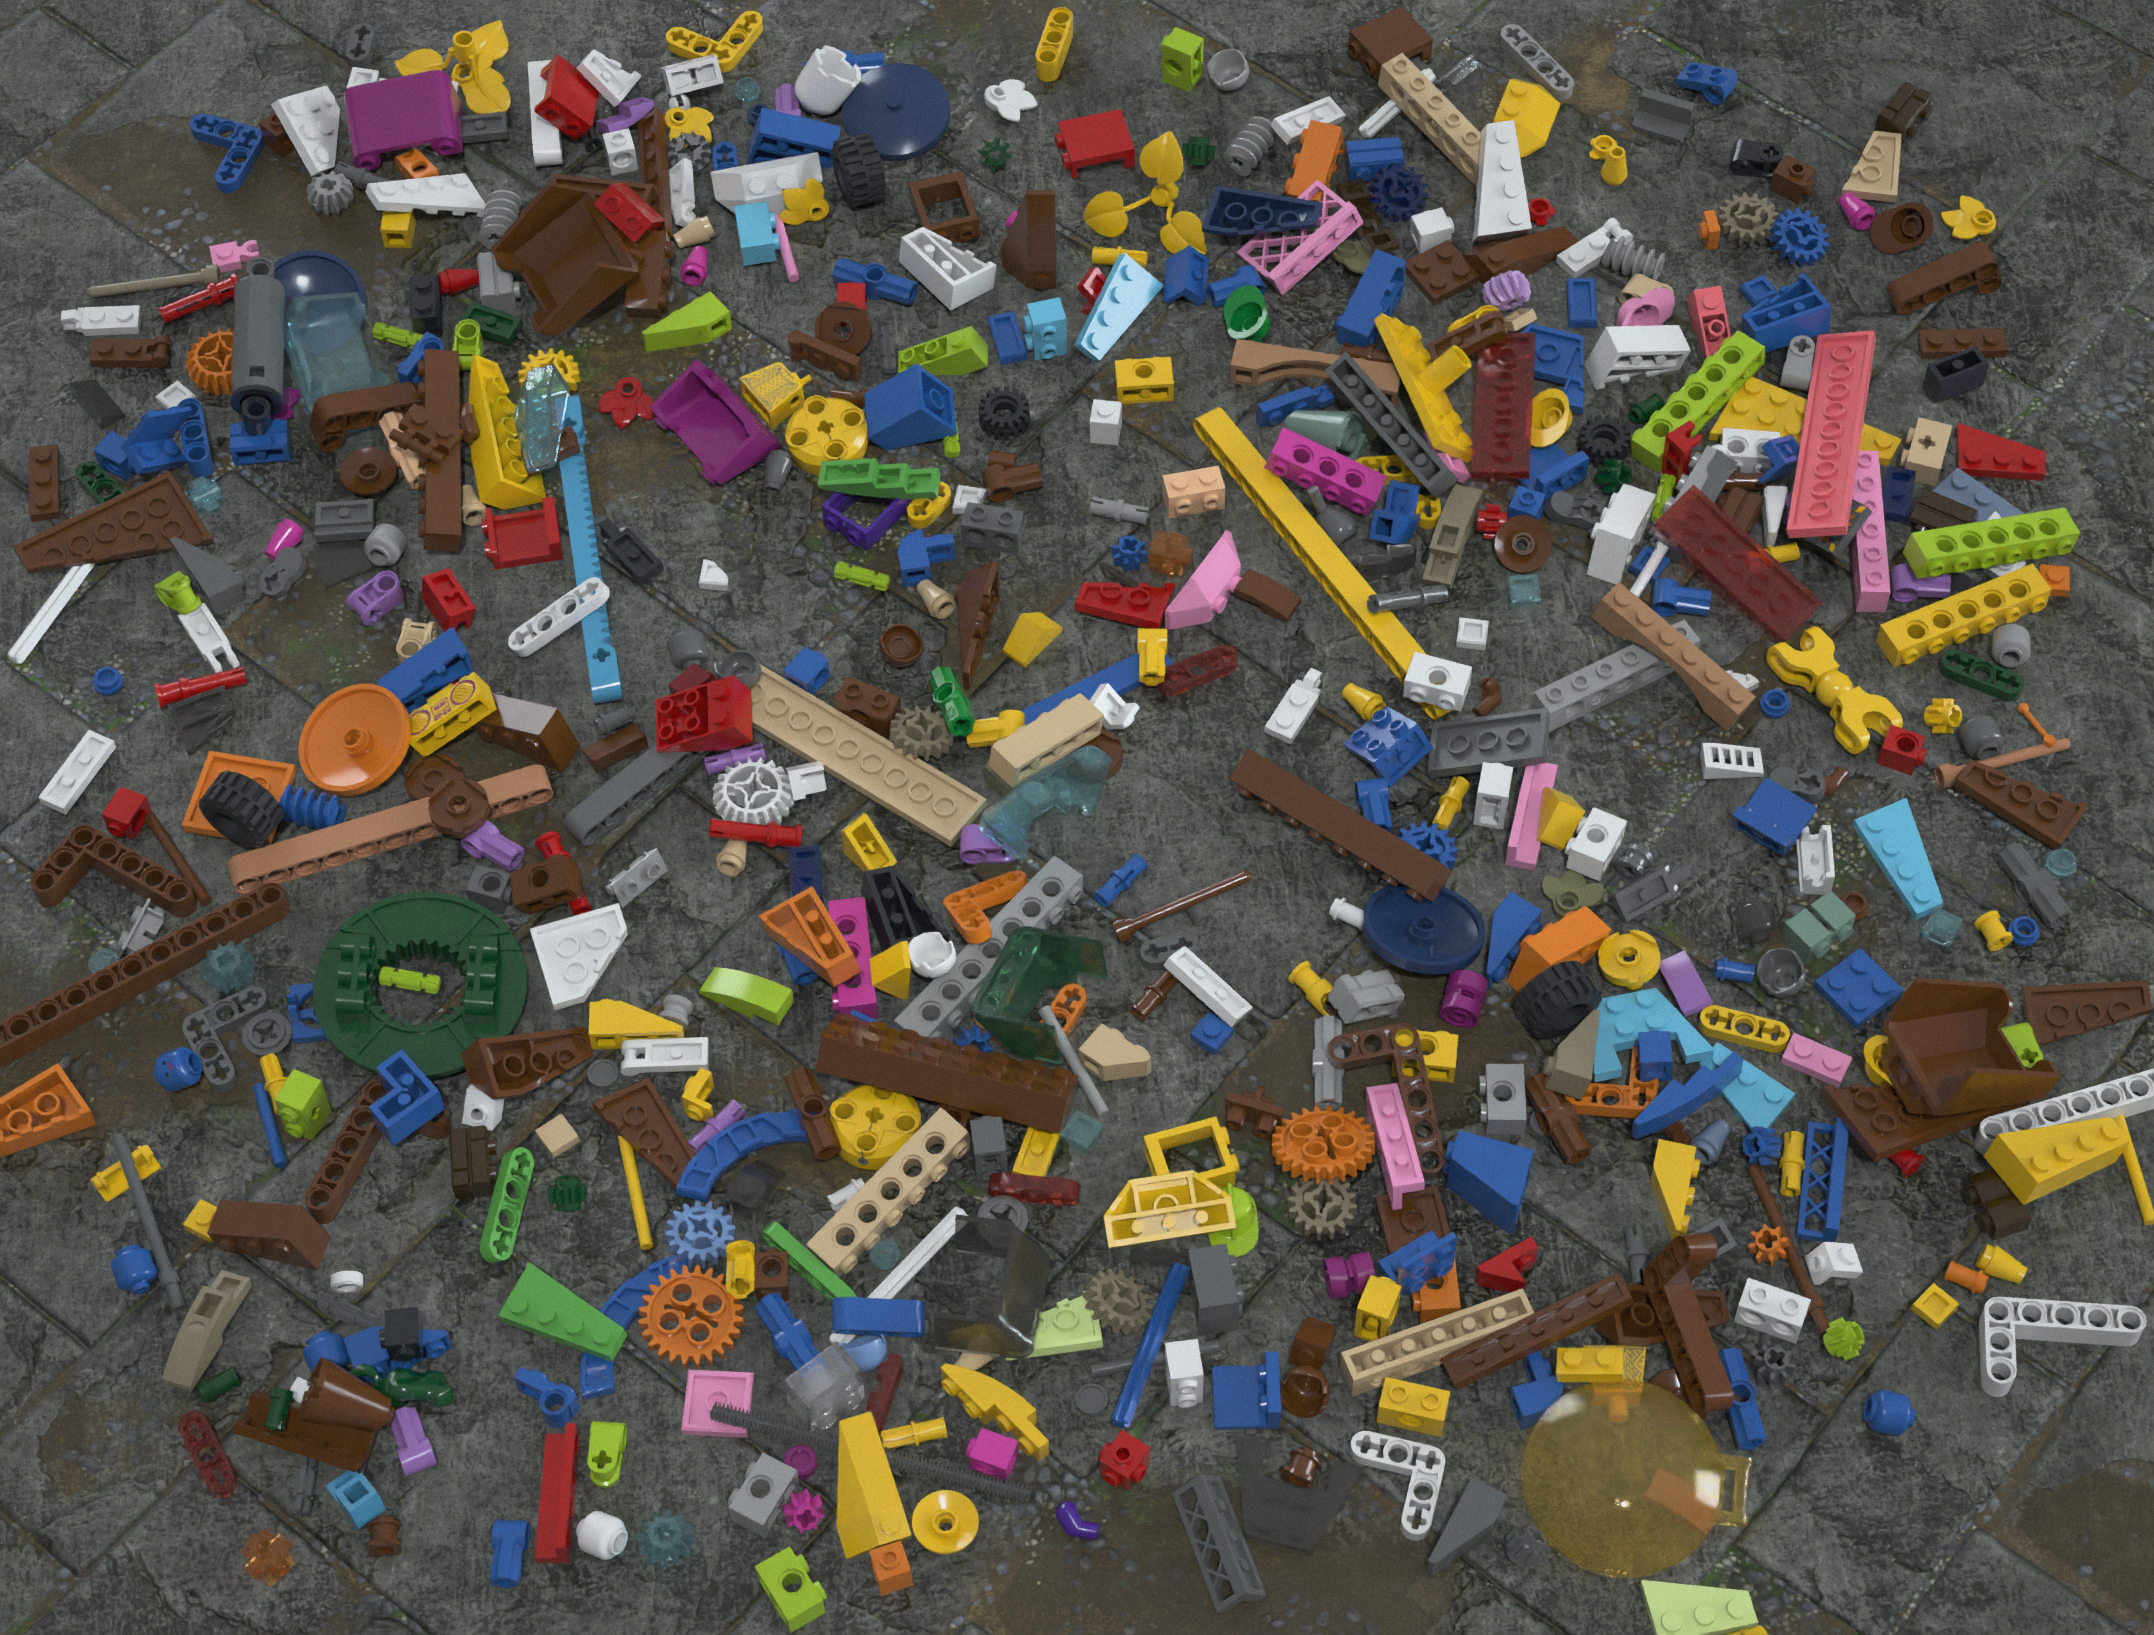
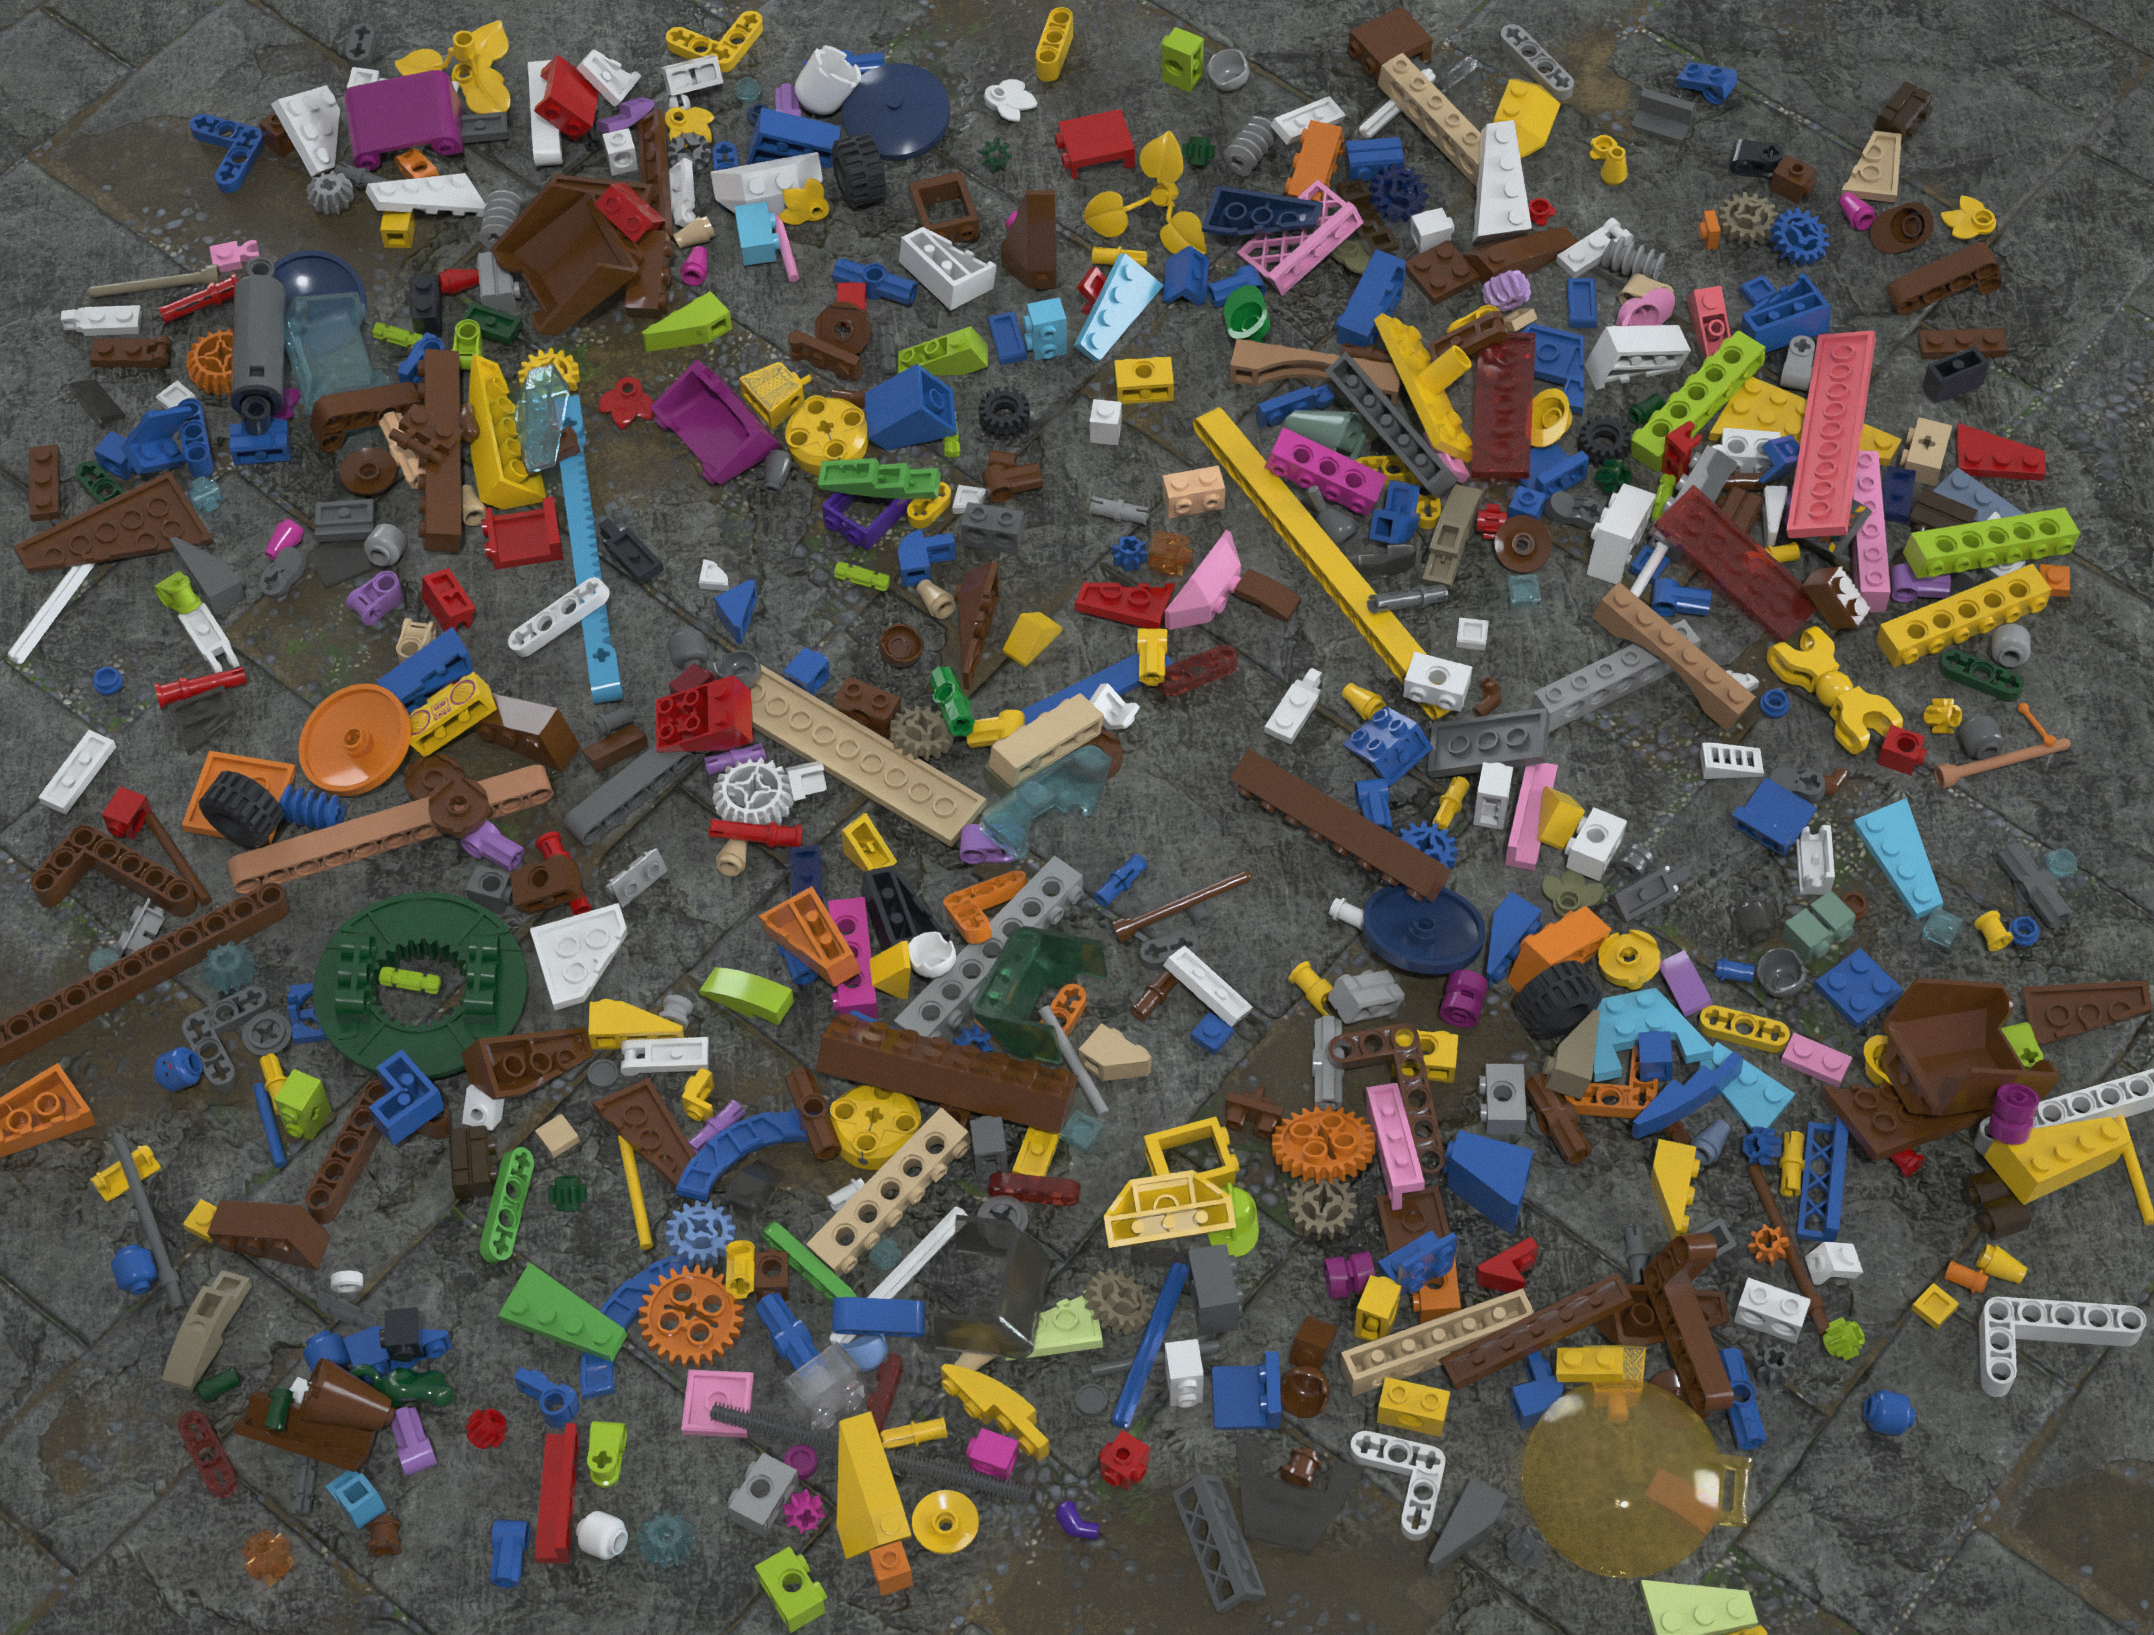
(486, 1428): none -> red gear
(736, 608): none -> blue slope
(1836, 597): none -> reddish brown brick
(2013, 1113): none -> magenta wheel
(2033, 810): reddish brown wing -> none

